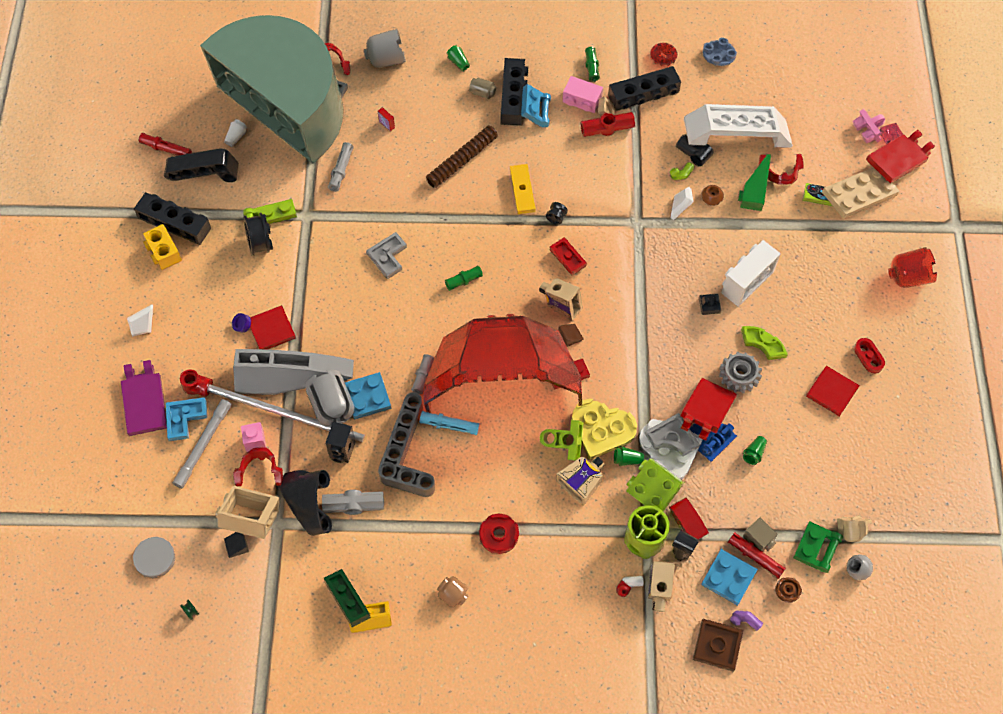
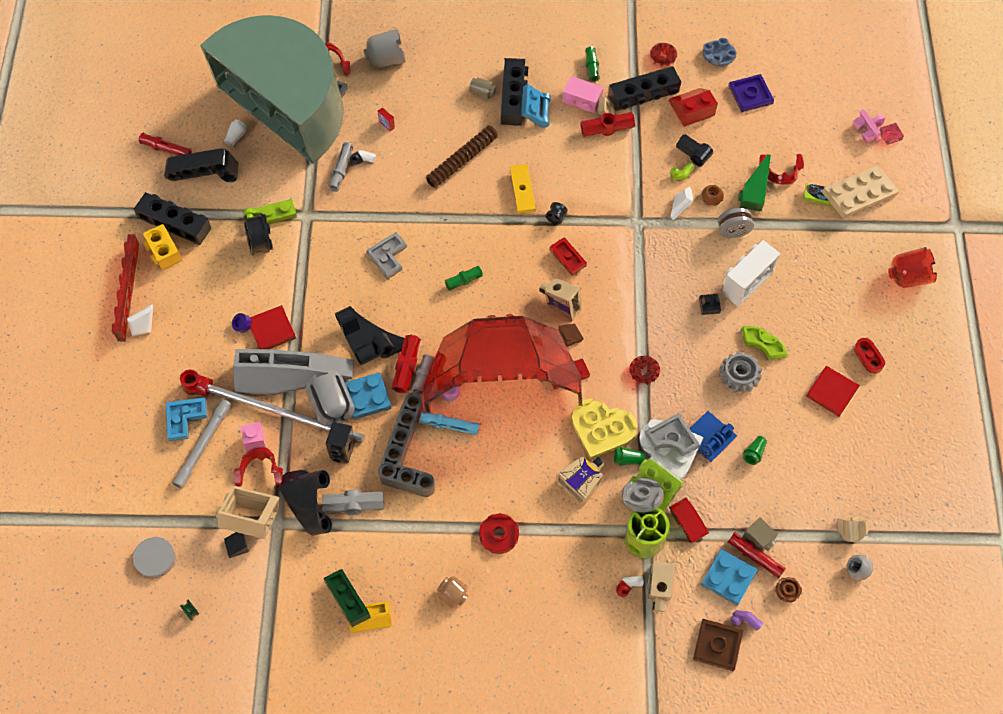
(126, 281): none -> clear red plate
(143, 400): magenta tile -> none
(361, 156): none -> arm
(366, 338): none -> black panel
(406, 364): none -> red piece
(452, 394): none -> lavender tile
(457, 56): green cone -> none
(560, 439): lime tile -> none
(641, 362): none -> clear red gear
(642, 495): none -> light grey tile
(684, 545): black piece -> none
(694, 106): none -> red slope
(707, 407): red tile -> none
(735, 223): none -> light grey head
(736, 121): white slope -> none
(751, 93): none -> dark purple tile
(811, 545): green plate -> none
(900, 156): tile -> none

